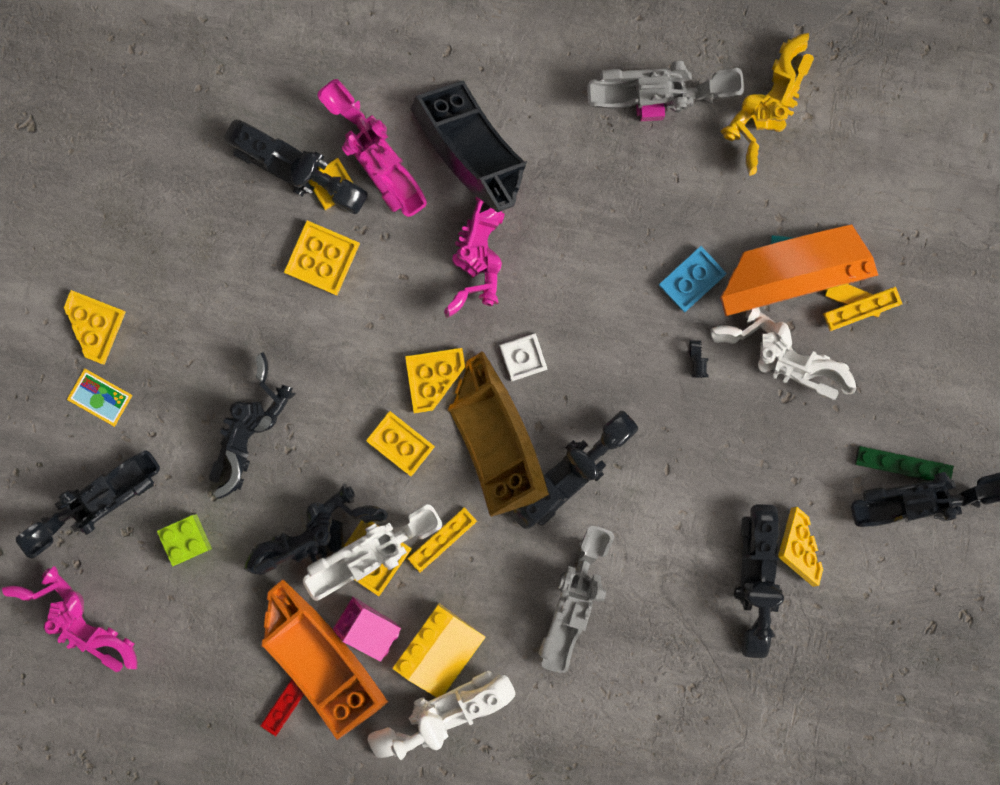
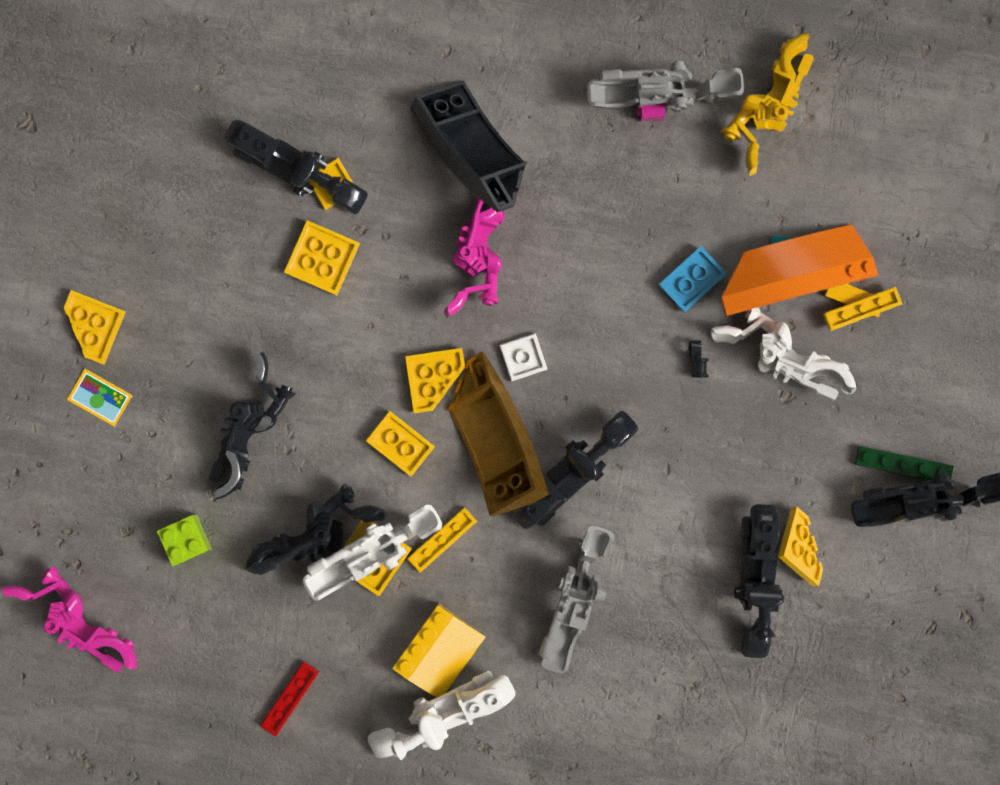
(92, 502): black piece -> none
(319, 662): orange slope -> none
(366, 629): slope -> none
(372, 151): dark pink piece -> none

